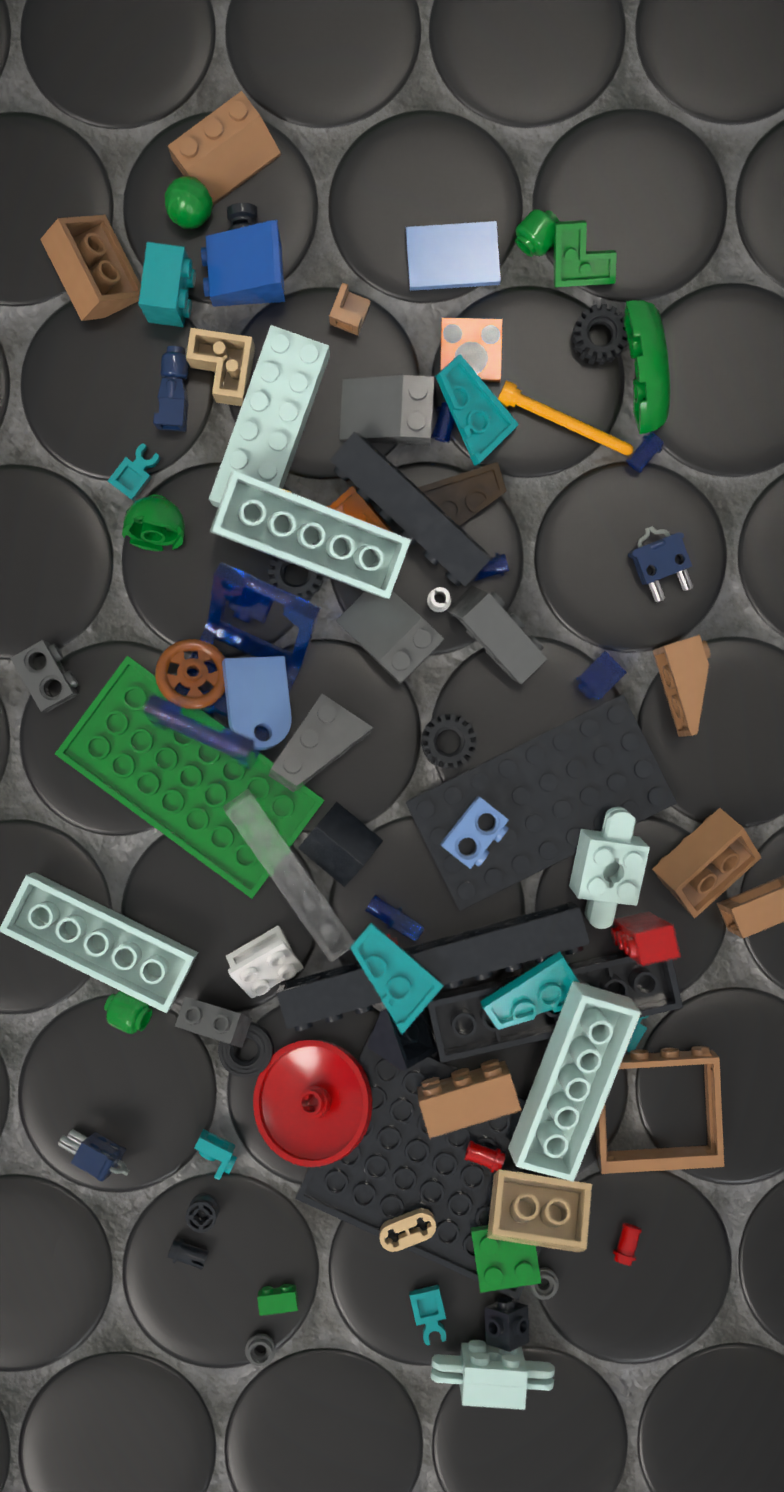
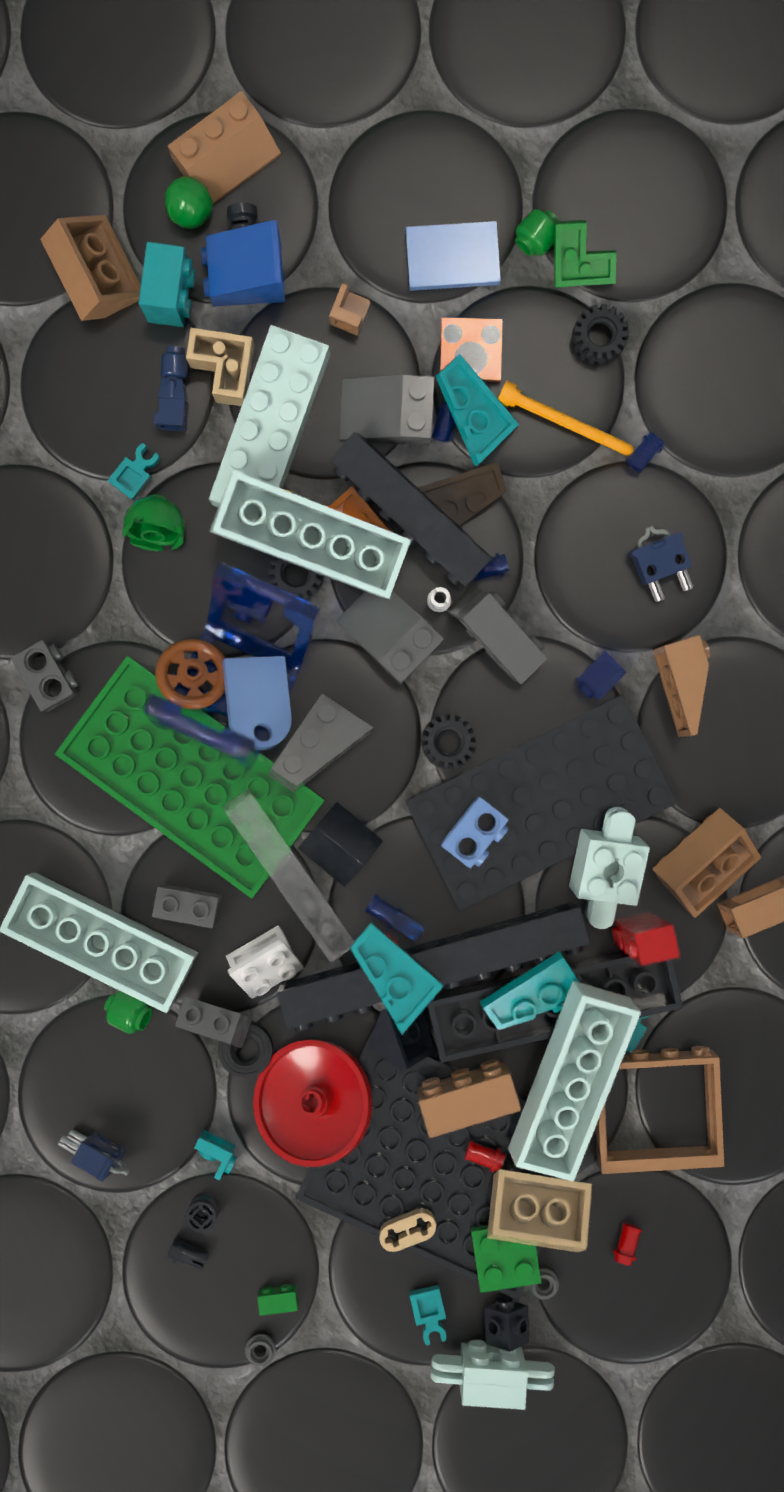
(187, 905): none -> dark grey brick
(652, 373): green brick -> none

